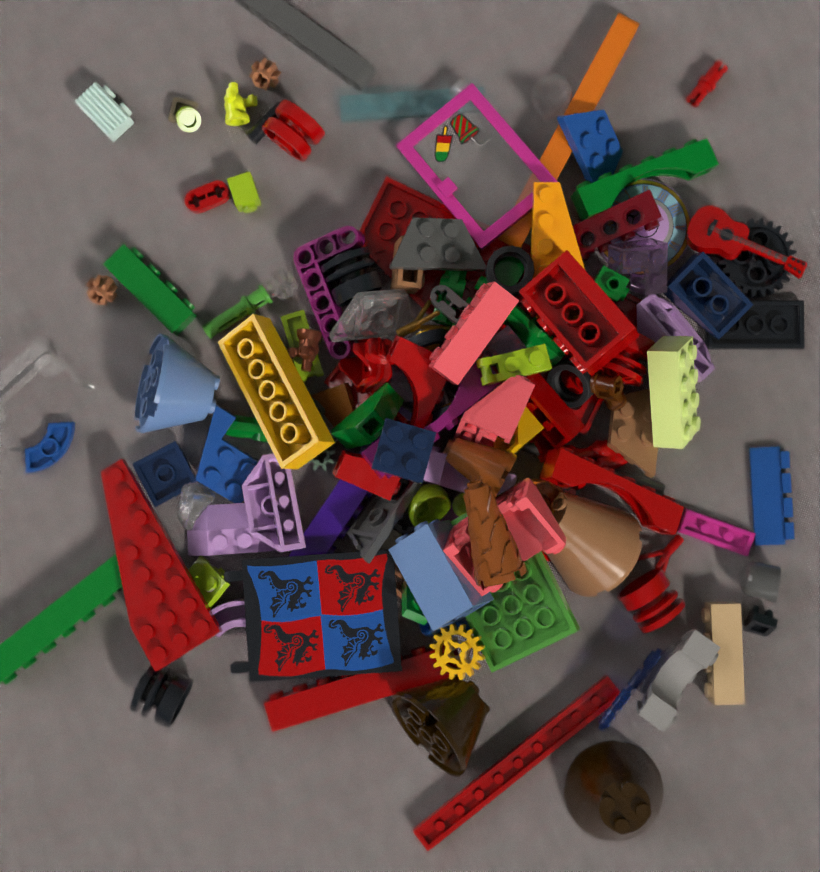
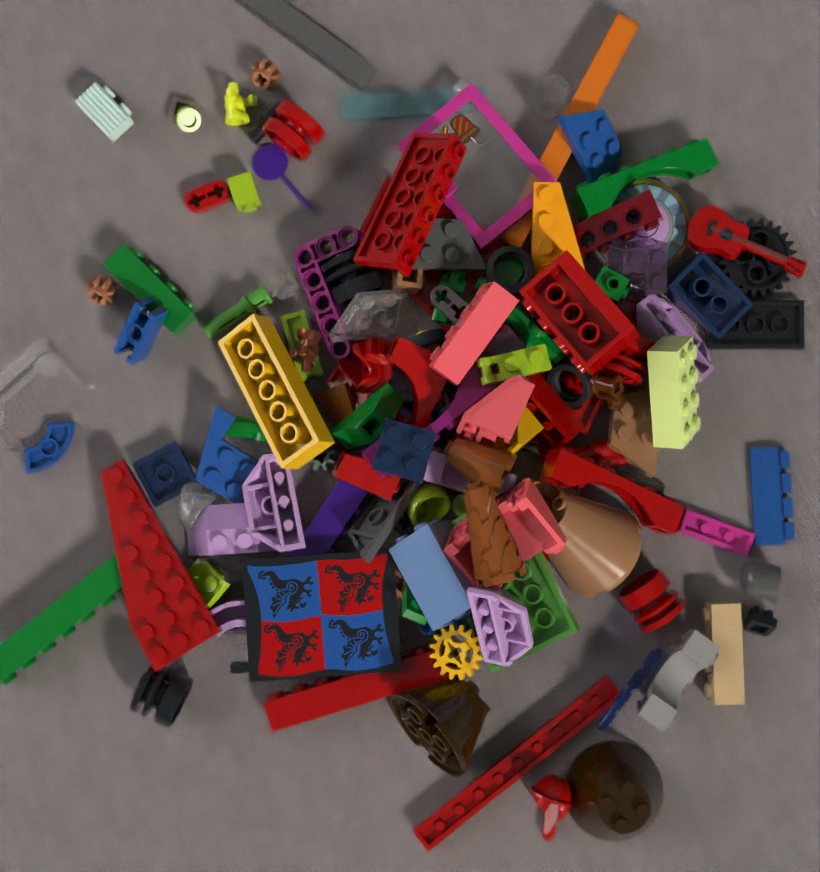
(140, 330): none -> blue piece
(173, 388): medium blue cone -> none
(271, 164): none -> dark purple piece
(411, 202): none -> red bracket
(418, 323): pearl gold plant -> none
(500, 625): none -> lavender wedge
(554, 799): none -> red piece
(672, 546): red plant -> none
(706, 83): red pin -> none

